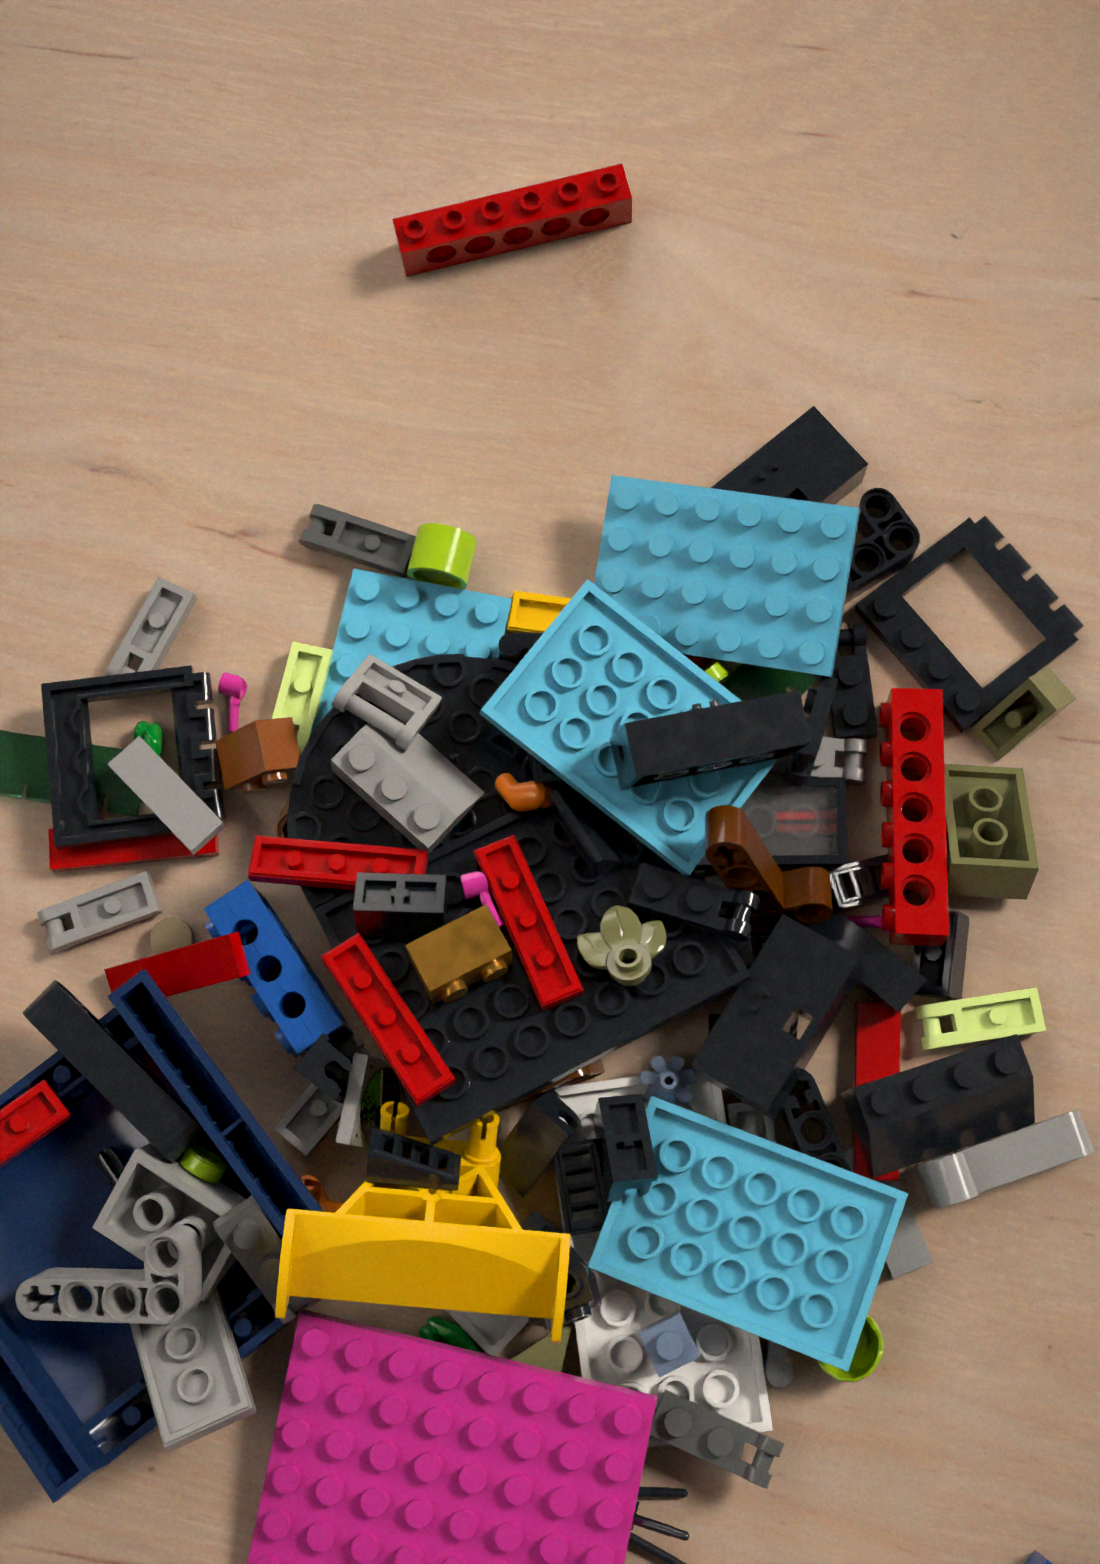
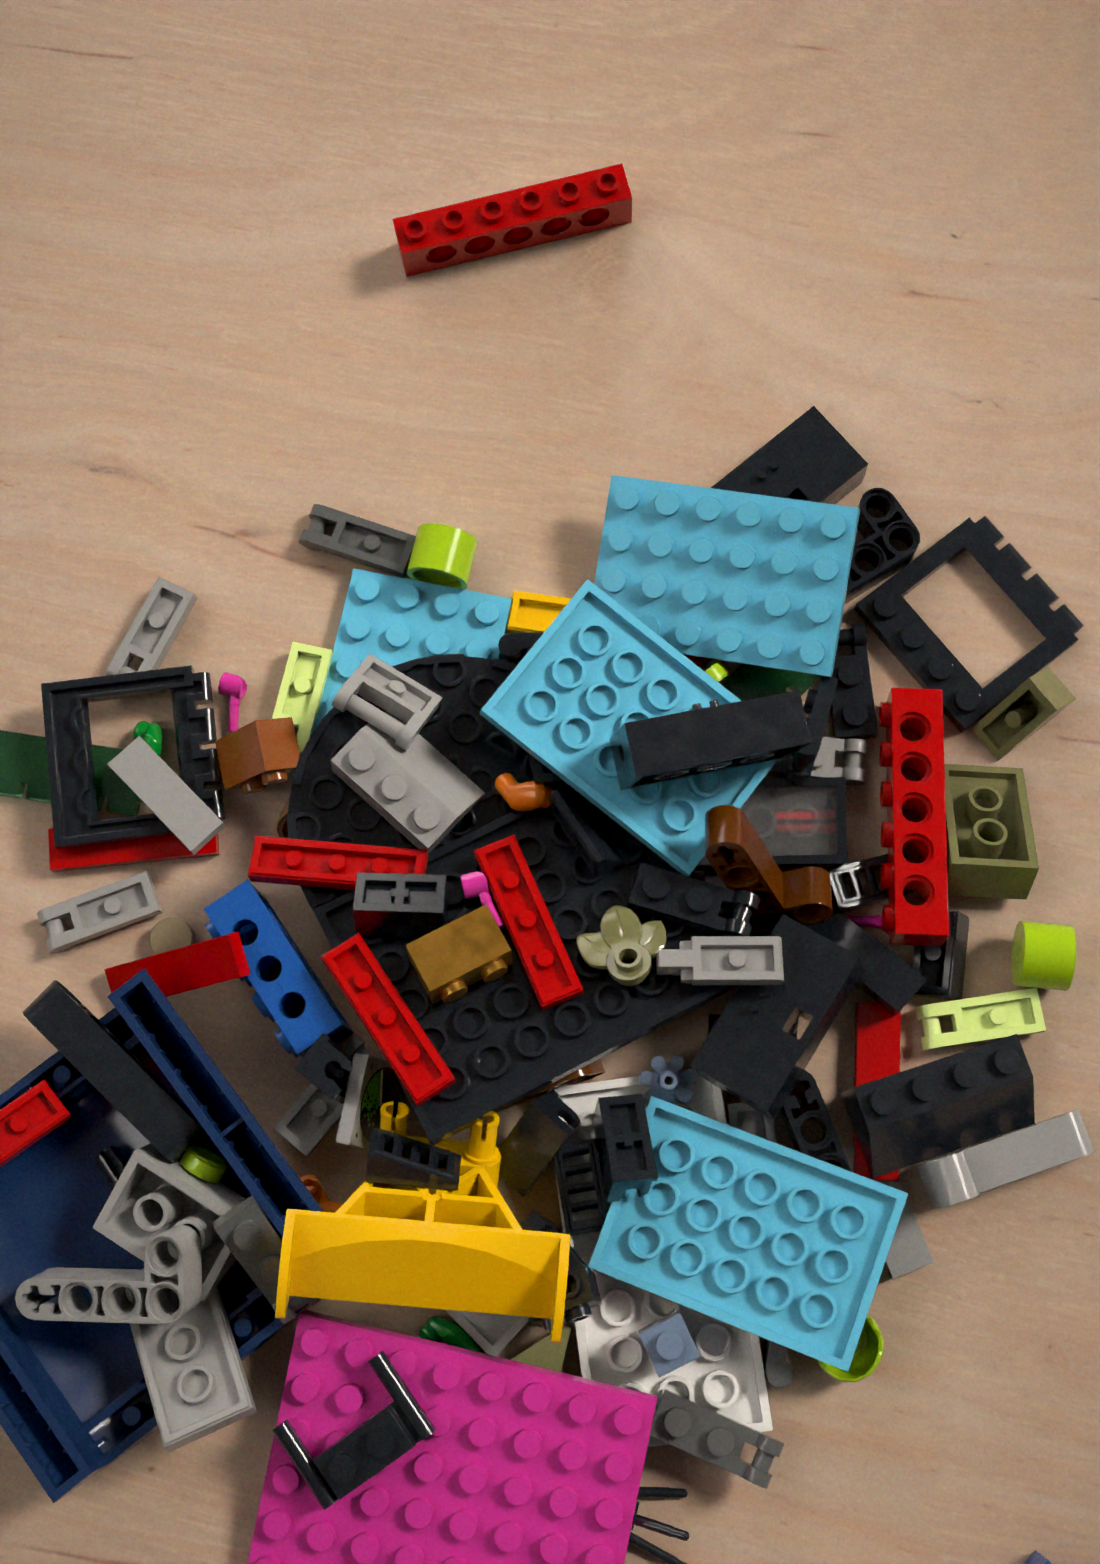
(366, 1447): none -> black plate
(725, 960): none -> light grey hinge
(1043, 955): none -> lime piece

